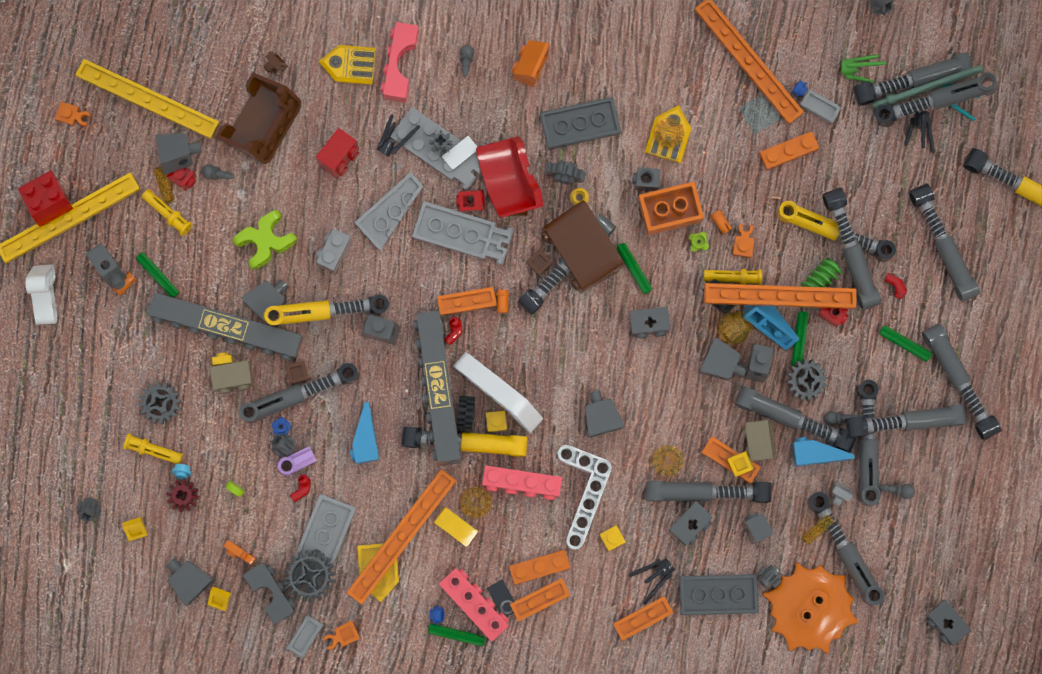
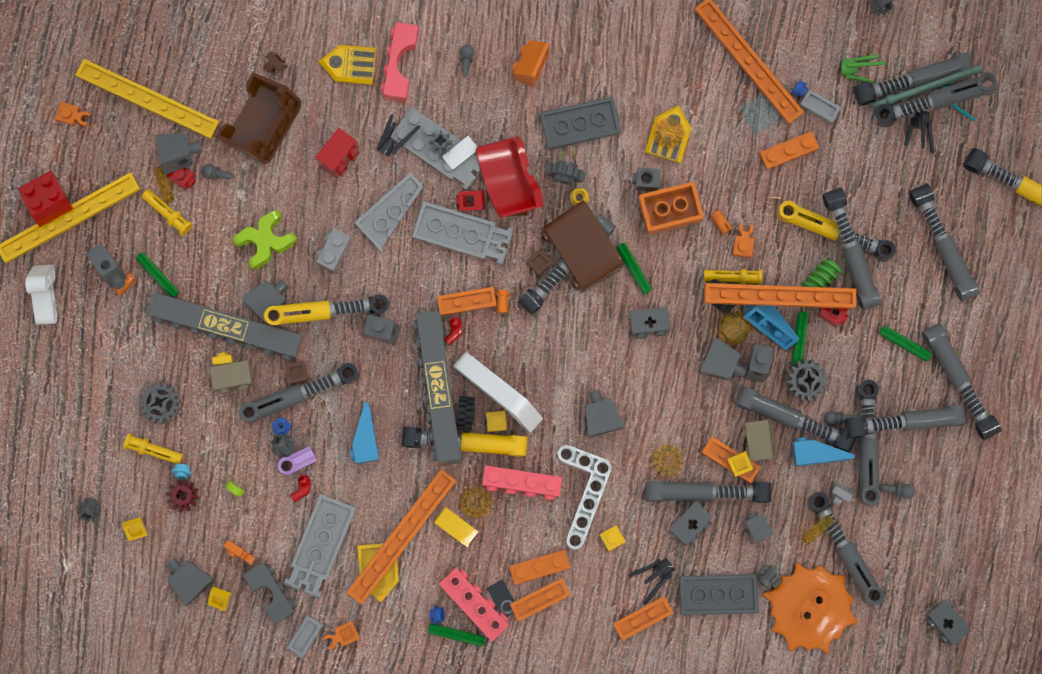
(325, 569): dark grey gear -> none
(697, 246): lime plate -> none
(898, 285): red arm -> none

